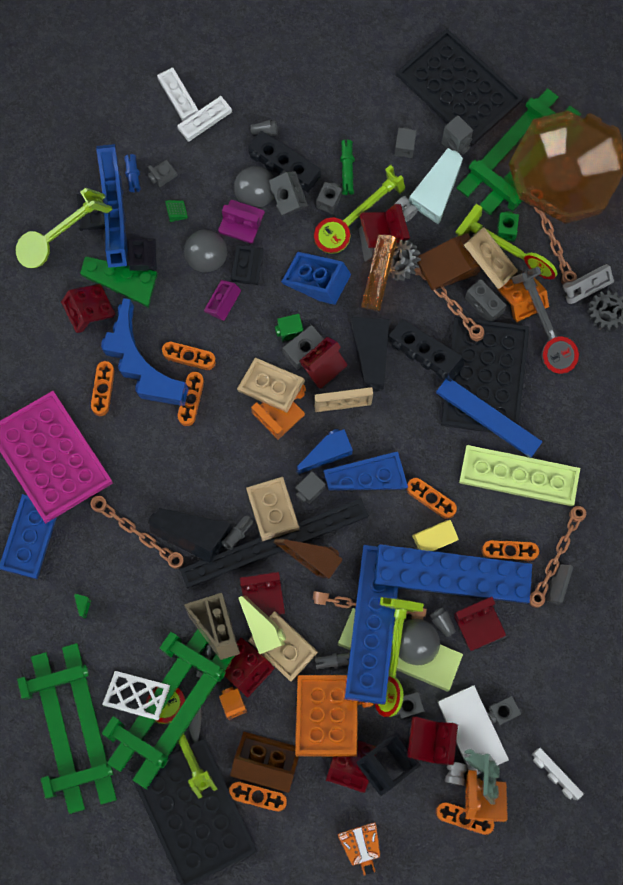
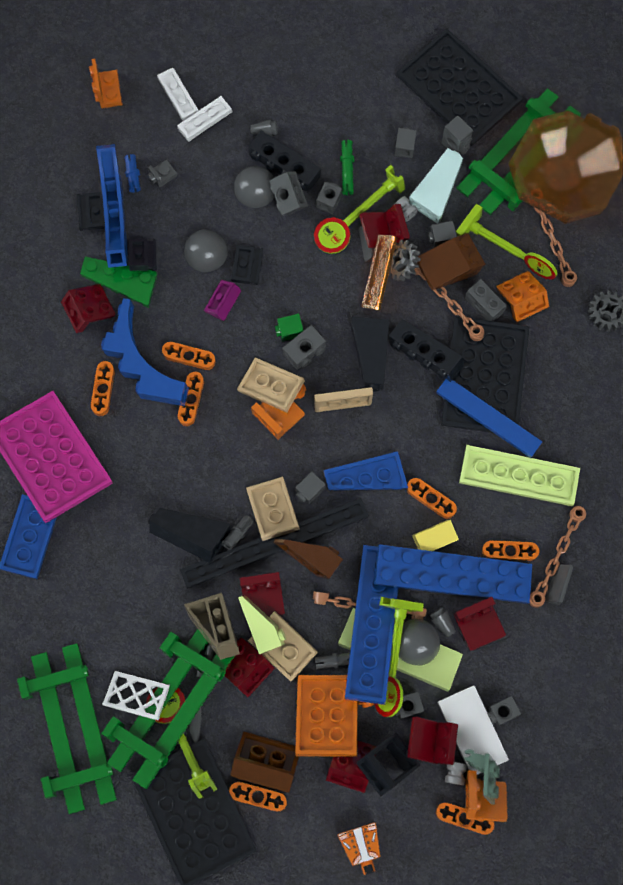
(34, 247): lime piece -> none
(83, 604): green slope -> none
(105, 86): none -> orange bracket
(172, 556): nougat piece -> none
(176, 210): green slope -> none
(232, 703): orange slope -> none
(240, 221): magenta bracket -> none
(317, 277): blue slope -> none
(323, 362): dark red bracket -> none
(330, 449): blue slope -> none
(441, 233): none -> dark grey brick
(491, 258): tan tile -> none
(505, 233): green brick -> none
(556, 774): white plate -> none
(560, 352): dark grey piece -> none
(588, 284): light grey plate -> none

